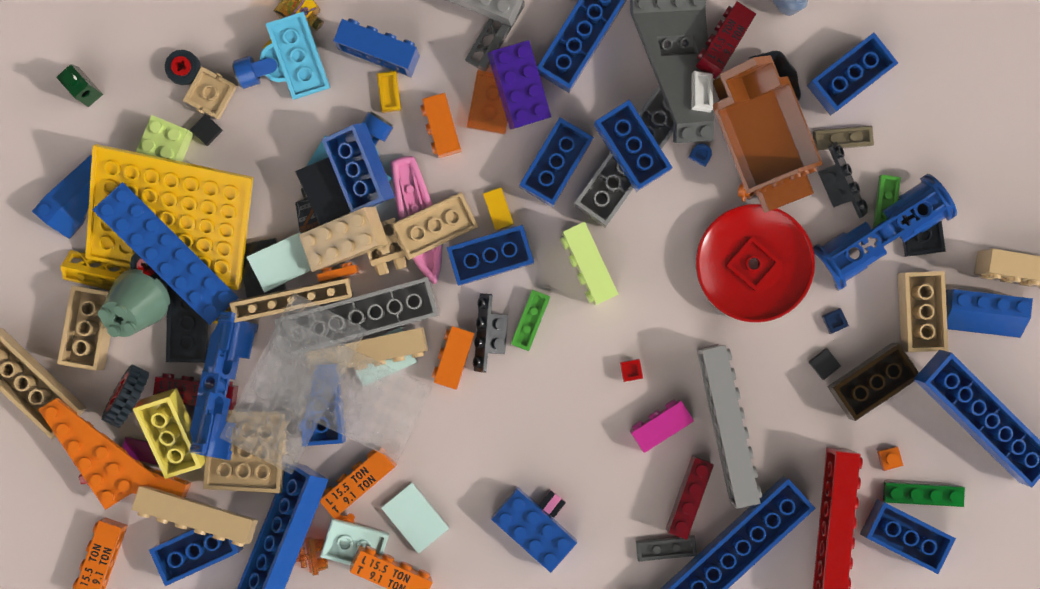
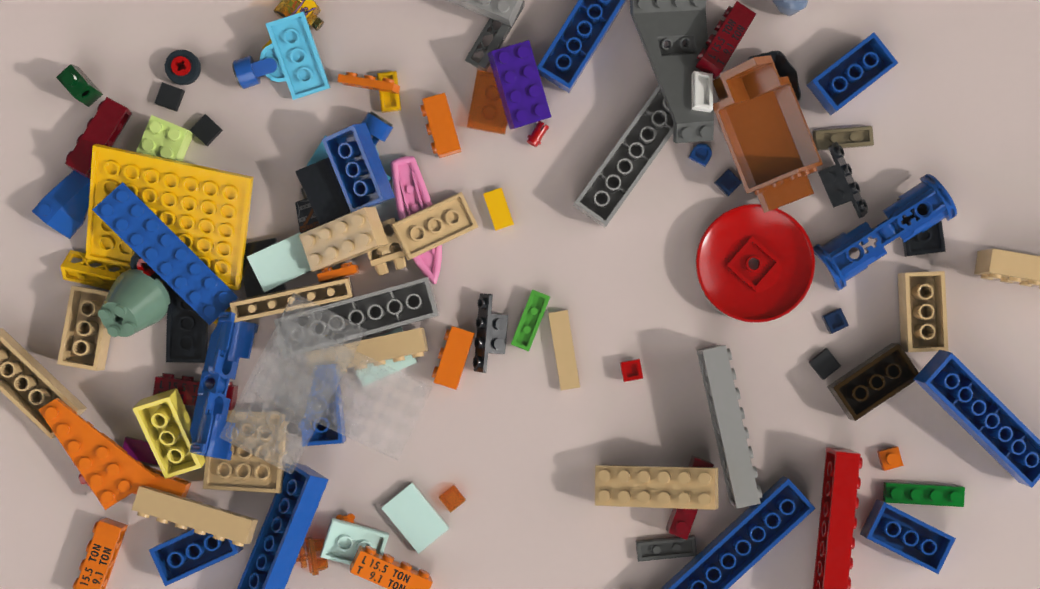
(100, 130): none -> dark red brick
(125, 396): black wheel -> none
(169, 96): none -> black piece
(210, 93): tan plate -> none
(357, 483): orange brick -> none
(368, 82): none -> orange plate
(377, 47): blue brick -> none
(452, 498): none -> clear orange tile
(490, 255): blue brick -> none
(534, 529): blue brick -> none
(537, 134): none -> red pin
(552, 503): tile -> none
(556, 162): blue brick -> none
(564, 350): none -> tan tile
(589, 264): yellowish green brick -> none
(632, 145): blue brick -> none
(656, 486): none -> tan brick
(661, 425): dark pink brick -> none
(727, 182): none -> dark blue tile
(742, 193): orange plate -> none
(886, 196): bright green plate -> none
(987, 313): blue slope -> none

